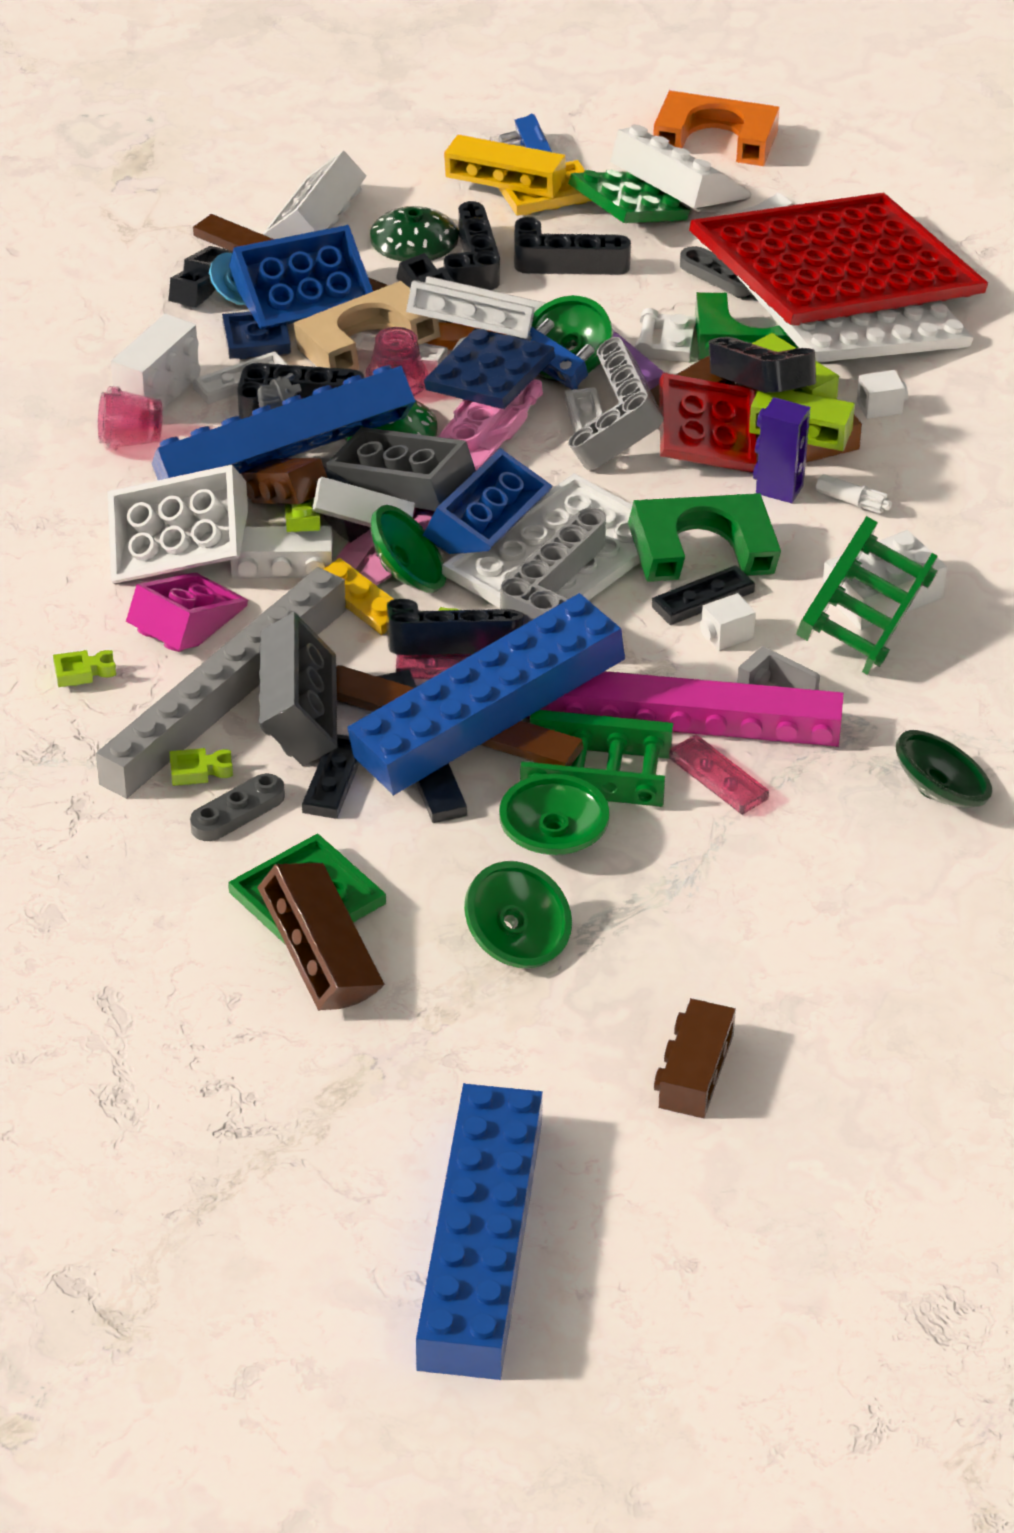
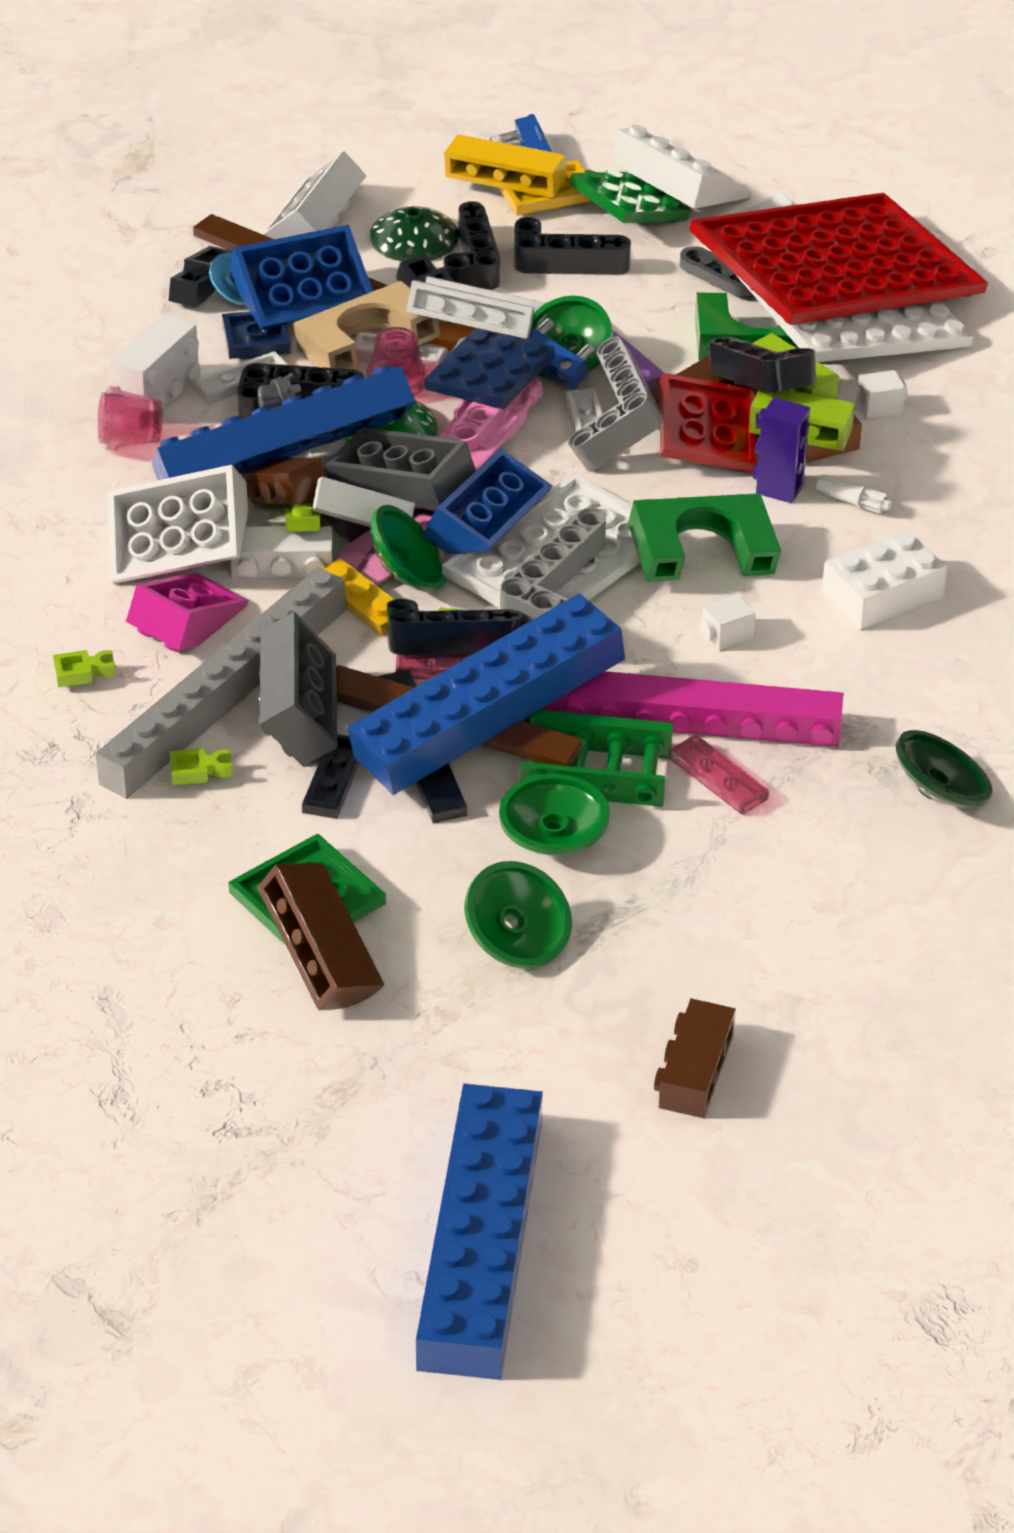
(237, 807): dark grey plate -> none
(675, 338): white plate -> none
(689, 599): black tile -> none
(752, 122): orange arch -> none
(773, 667): light grey bracket -> none
(850, 568): green fence -> none

